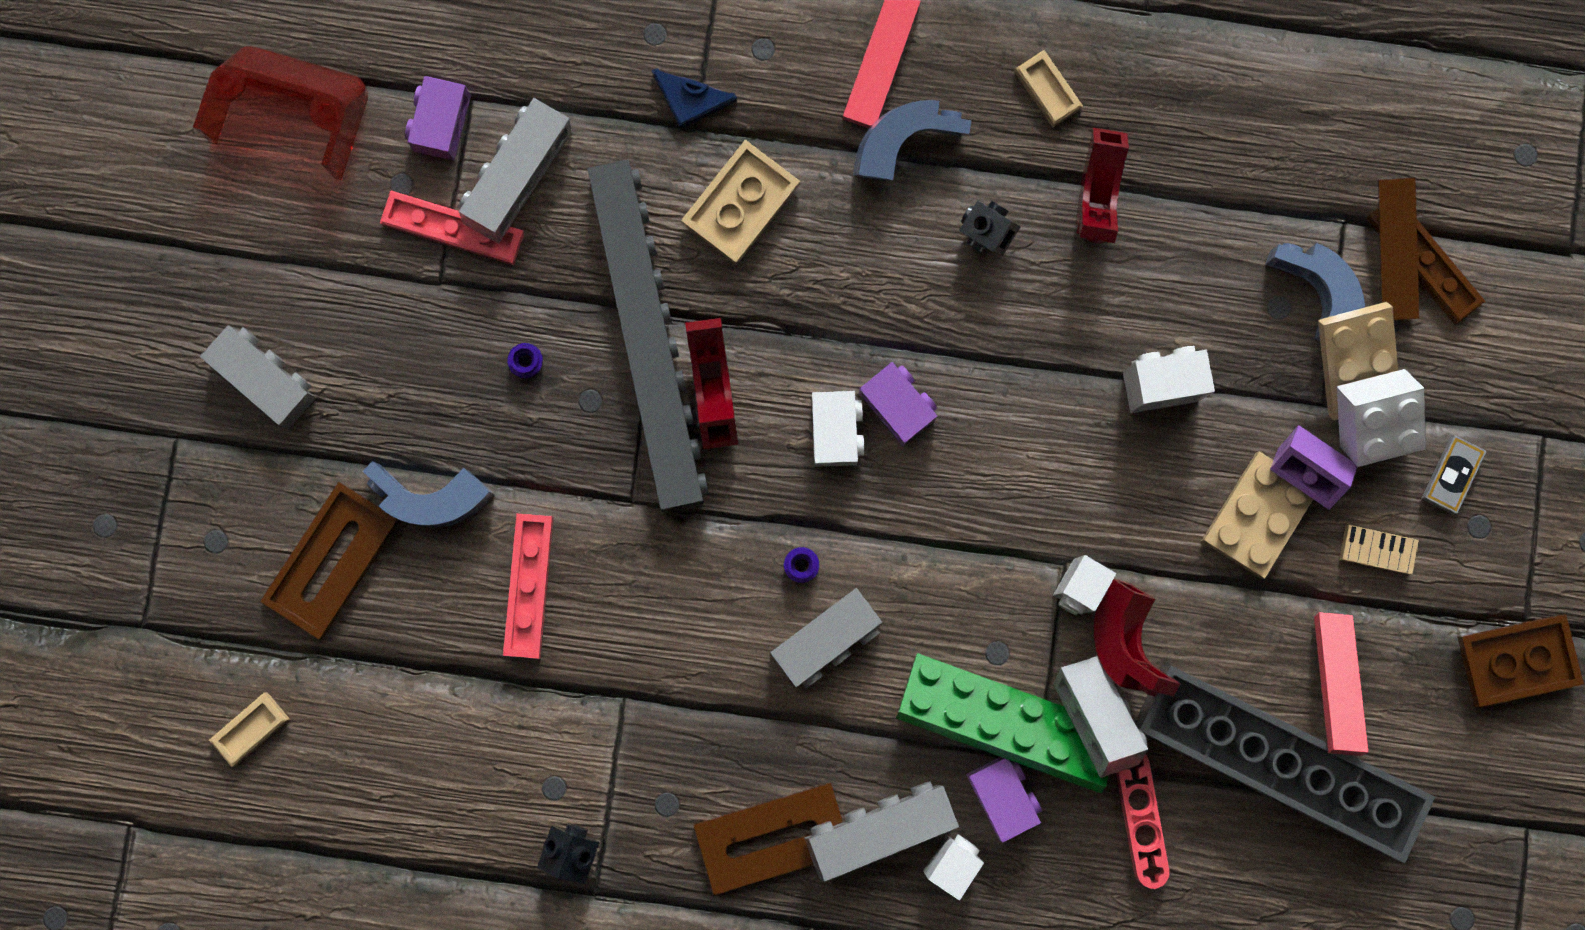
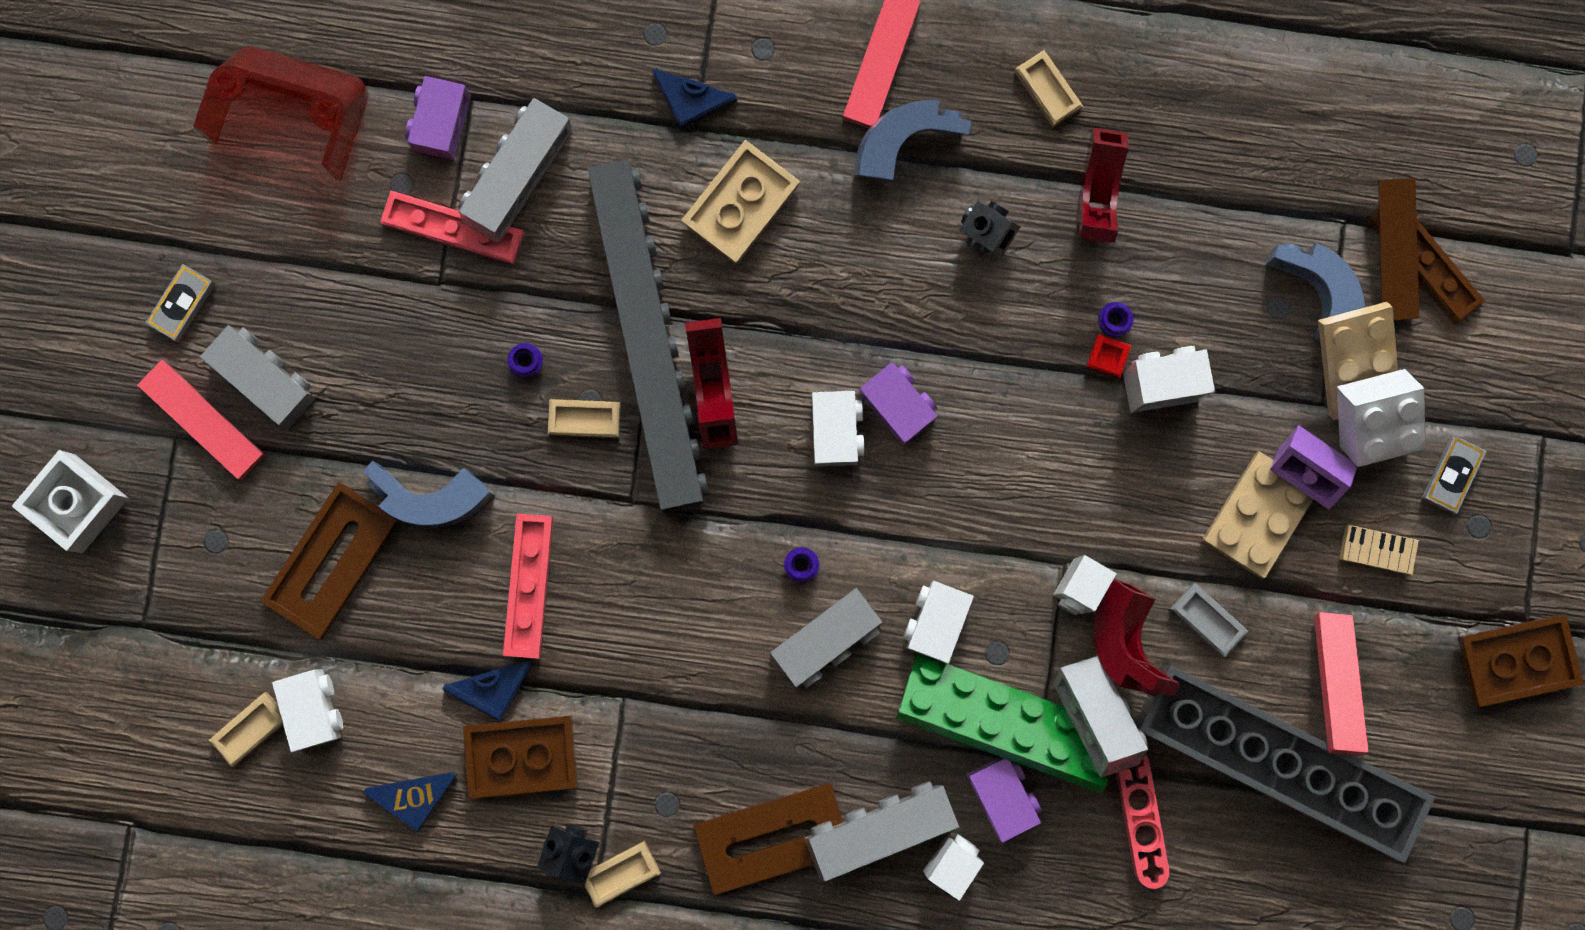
(70, 502): none -> white brick
(180, 303): none -> tile
(201, 420): none -> coral tile
(308, 709): none -> white brick
(412, 799): none -> dark blue tile
(491, 691): none -> dark blue tile
(520, 757): none -> reddish brown plate
(584, 418): none -> tan tile
(621, 874): none -> tan tile
(938, 621): none -> white brick
(1108, 356): none -> red tile
(1124, 314): none -> dark purple plate
(1208, 620): none -> light grey tile

